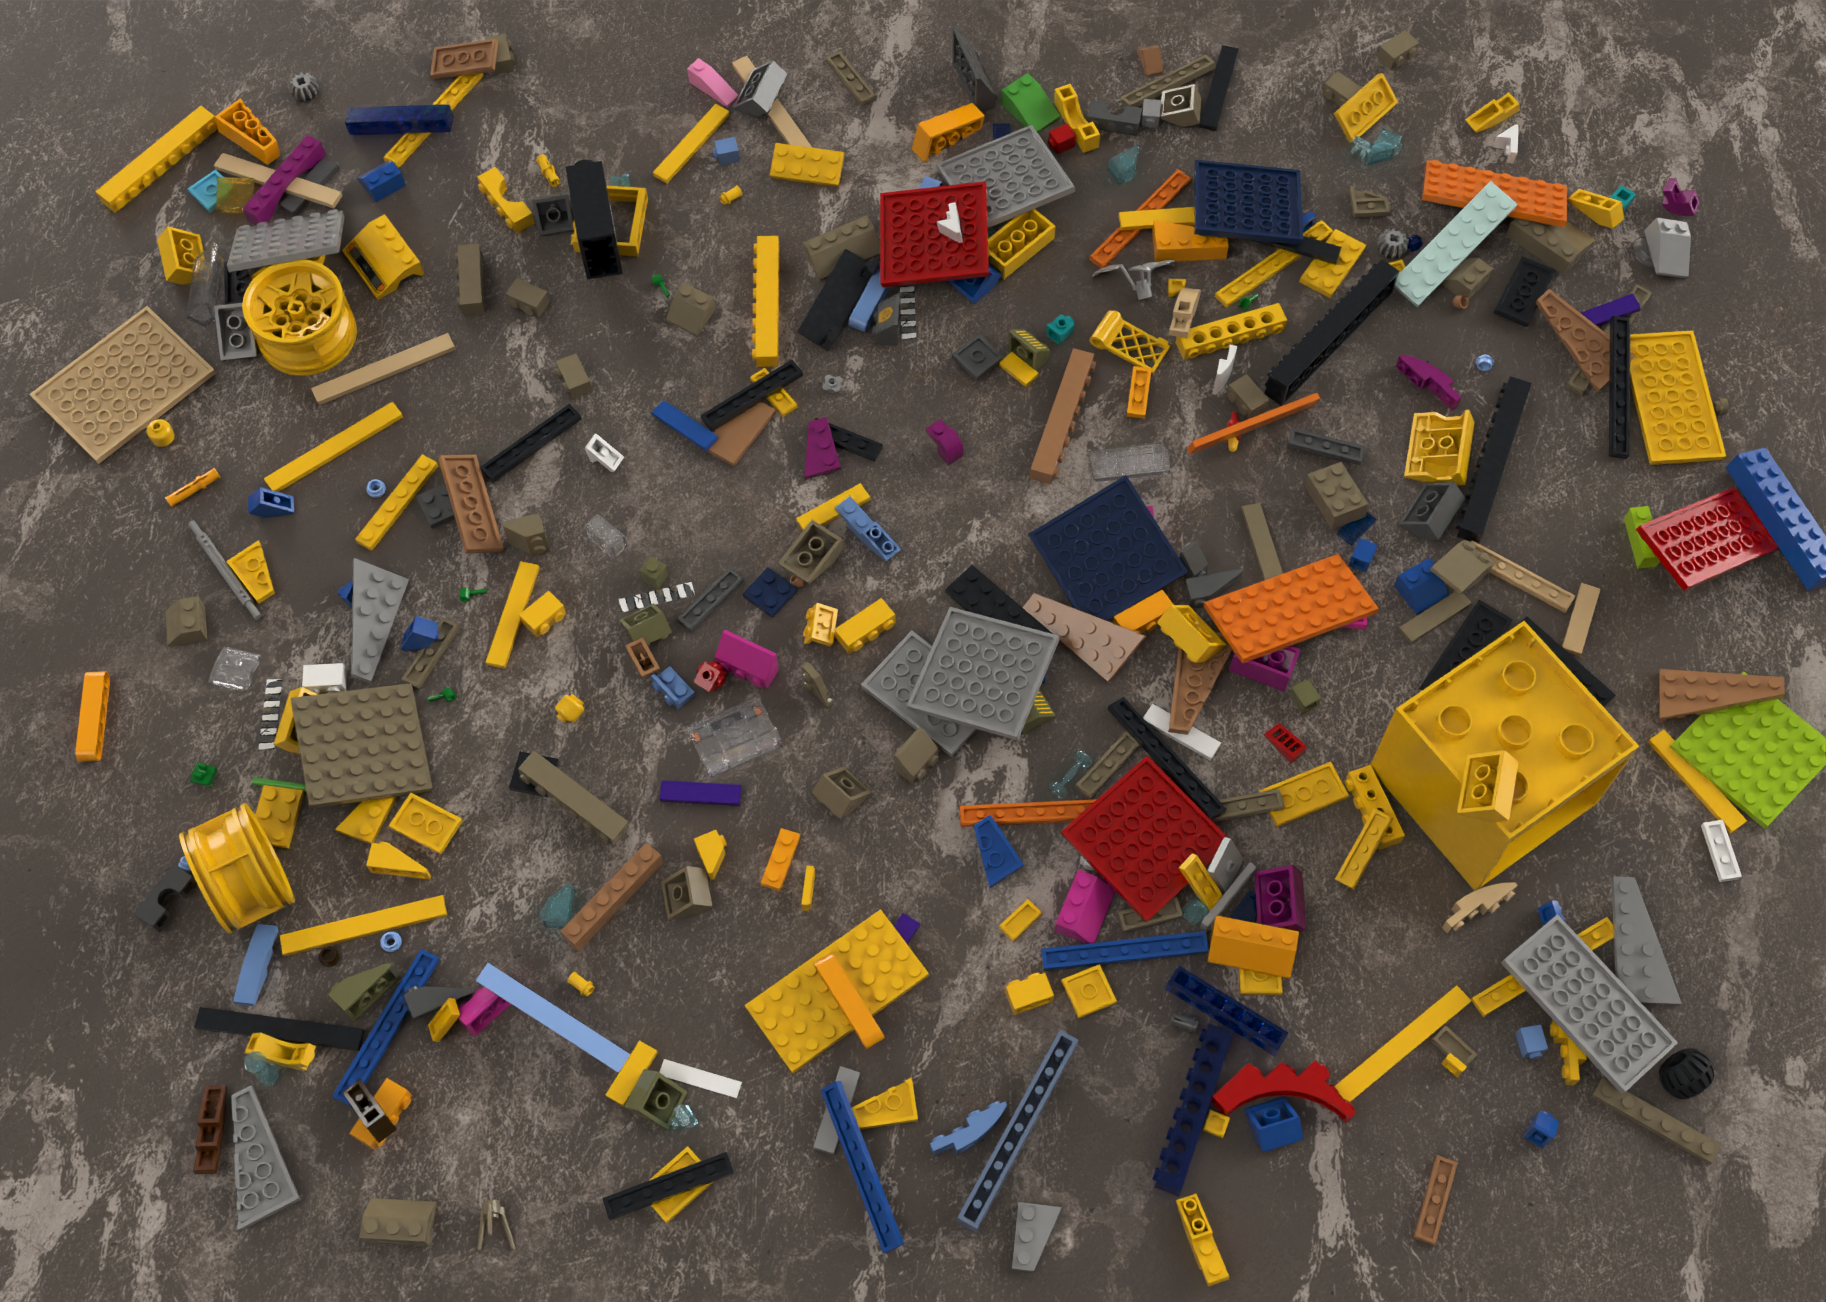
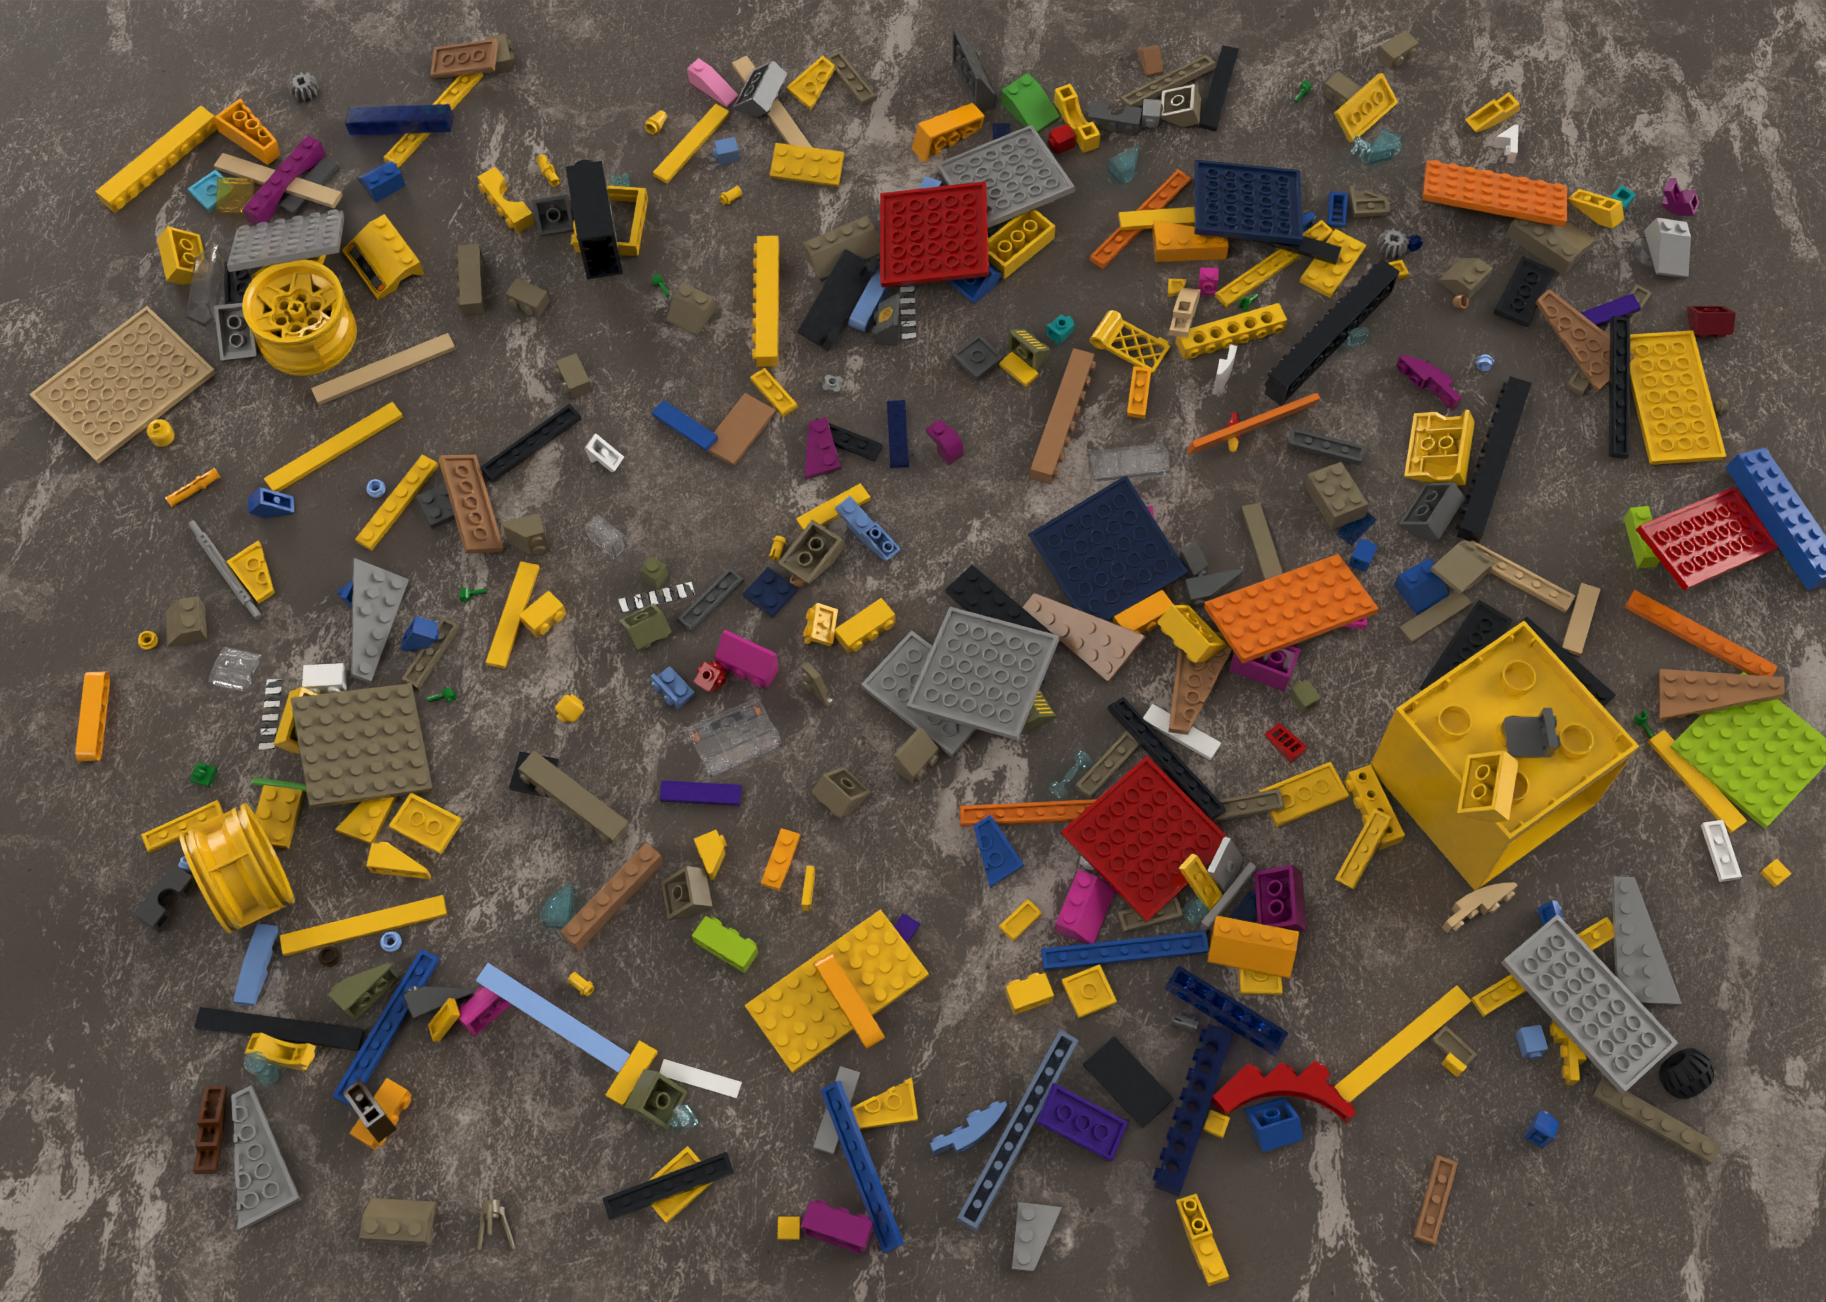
(147, 635): none -> yellow plate
(169, 832): none -> yellow tile
(642, 658): medium nougat slope -> none
(654, 124): none -> yellow cone
(725, 943): none -> lime brick
(751, 395): black plate -> none
(777, 548): none -> yellow pin
(788, 1228): none -> yellow tile
(811, 82): none -> yellow wing
(837, 1227): none -> magenta brick
(897, 434): none -> clear blue tile
(951, 226): white slope -> none
(1081, 1122): none -> dark purple tile
(1128, 1082): none -> black tile
(1143, 286): light grey plant -> none
(1208, 281): none -> dark pink brick
(1247, 397): dark tan brick -> none
(1305, 86): none -> green hand
(1341, 197): none -> blue slope
(1358, 336): none -> clear light blue plate
(1454, 243): light aqua plate -> none
(1532, 735): none -> dark grey bracket
(1642, 721): none -> green hand
(1699, 635): none -> orange plate
(1711, 320): none -> dark red slope
(1775, 873): none -> yellow plate

